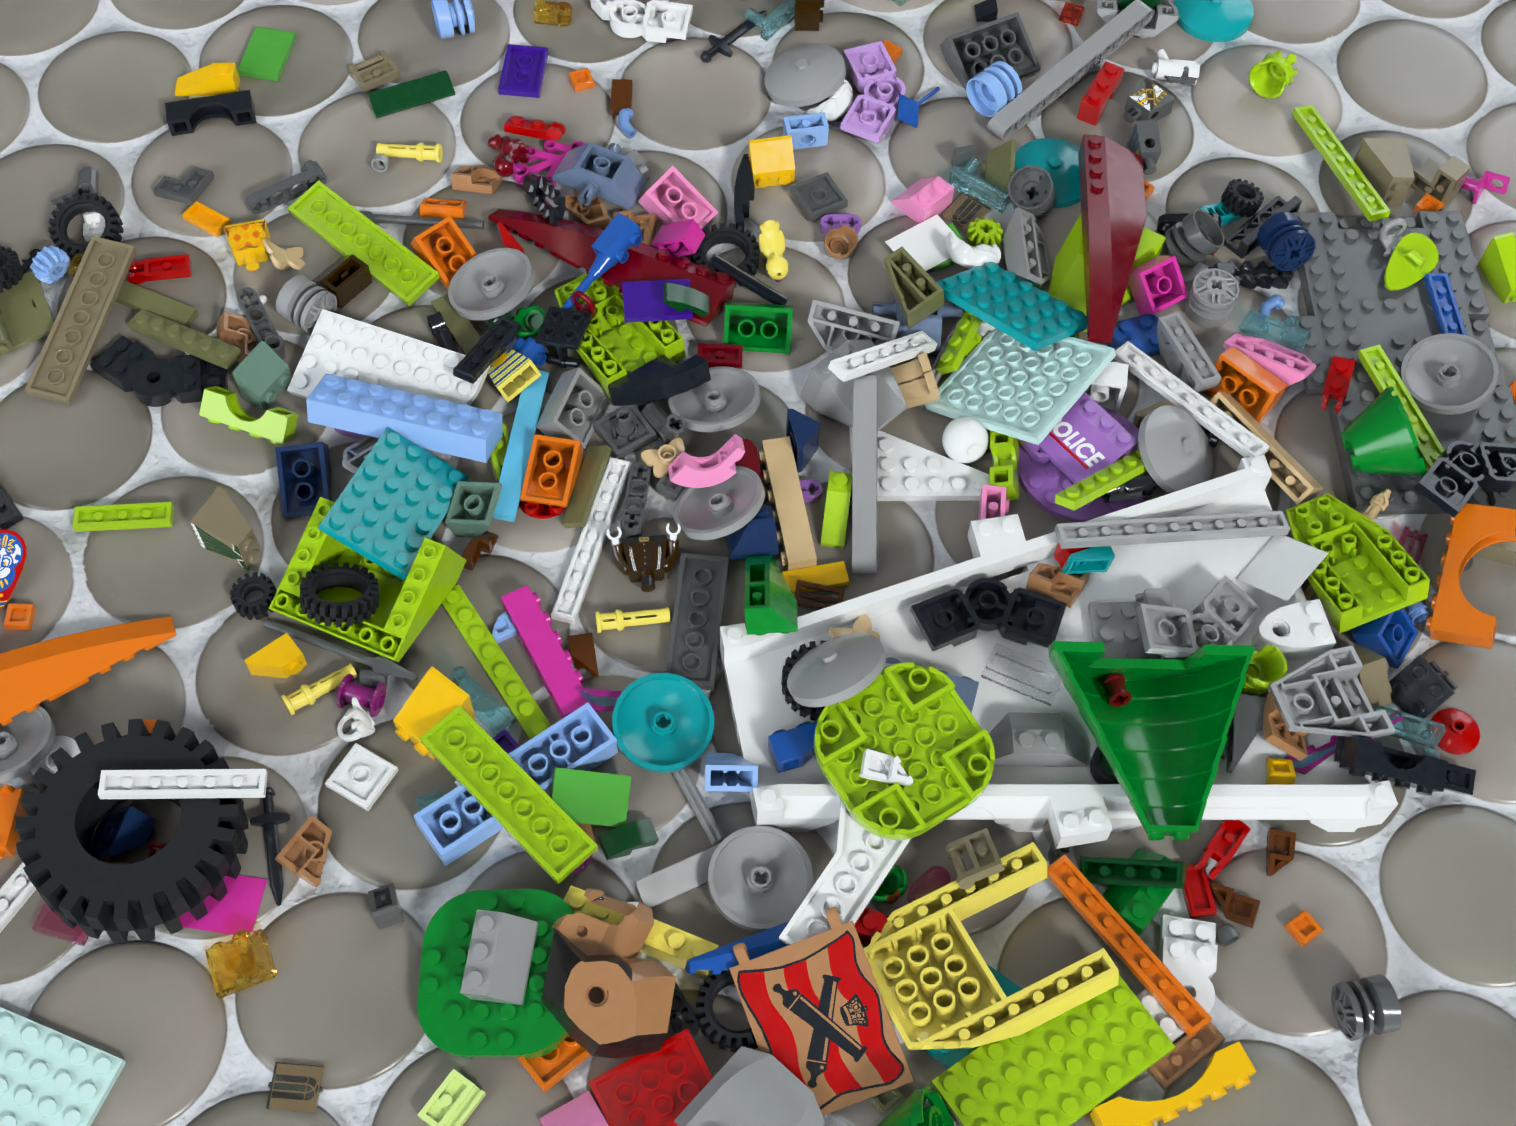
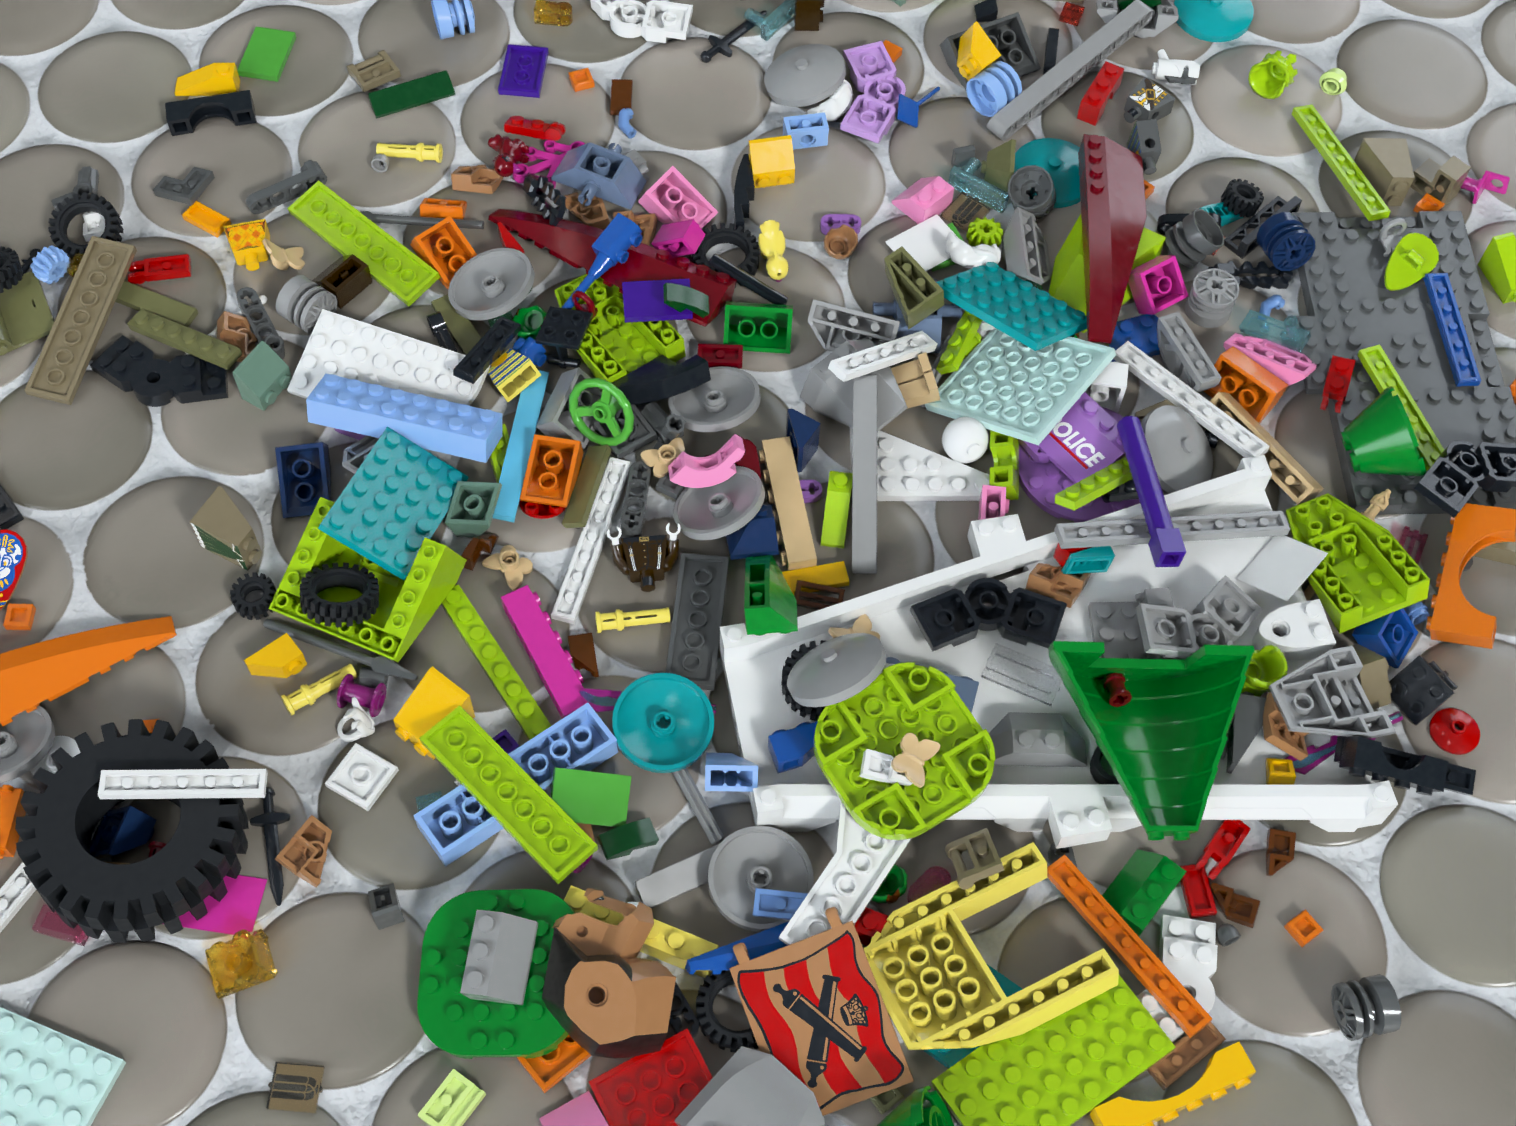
(123, 516): lime plate -> none
(223, 407): arch -> none
(485, 706): clear light blue piece -> none
(503, 628): light blue tile -> none
(510, 564): none -> tan animal
(602, 410): none -> bright green piece
(777, 903): none -> medium blue plate
(818, 196): dark grey plate -> none
(914, 758): none -> tan animal
(975, 52): none -> yellow slope
(1051, 49): none -> black beam
(1134, 872): dark green slope -> none
(1166, 541): none -> dark purple brick
(1333, 81): none -> yellowish green cone
(1418, 731): clear light blue piece -> none
(1449, 373): light grey dish -> none

